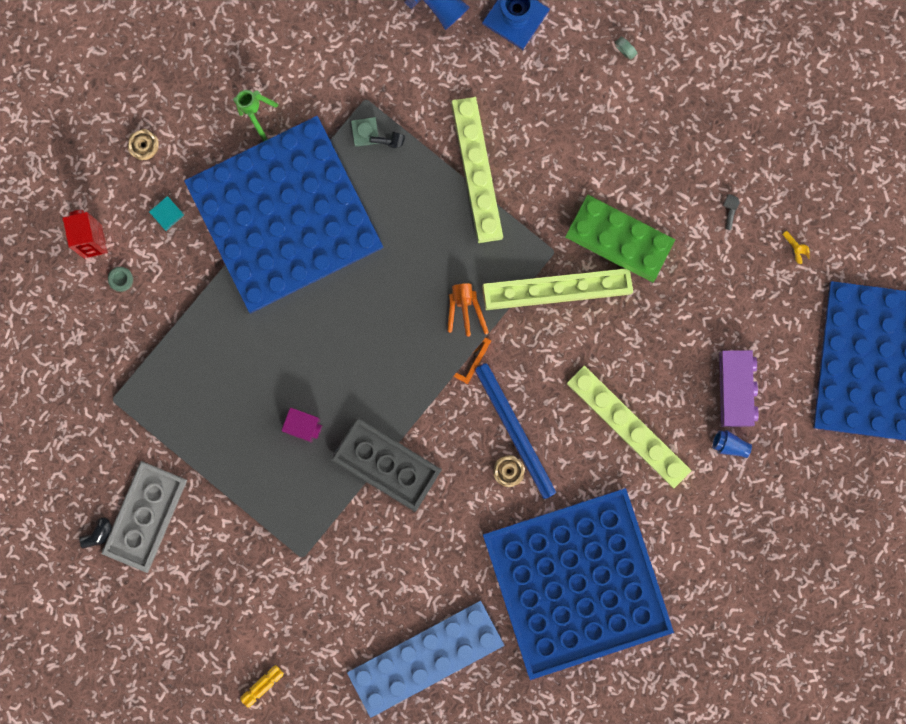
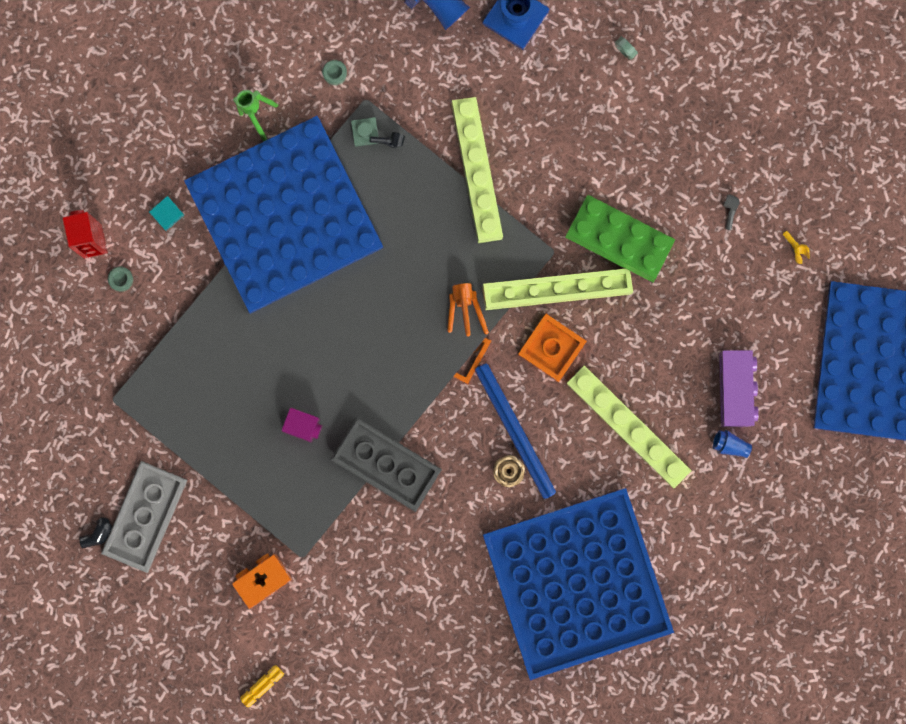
(137, 139): tan plate -> none
(276, 578): none -> orange brick
(334, 72): none -> sand green tile
(425, 659): medium blue plate -> none
(552, 347): none -> orange tile

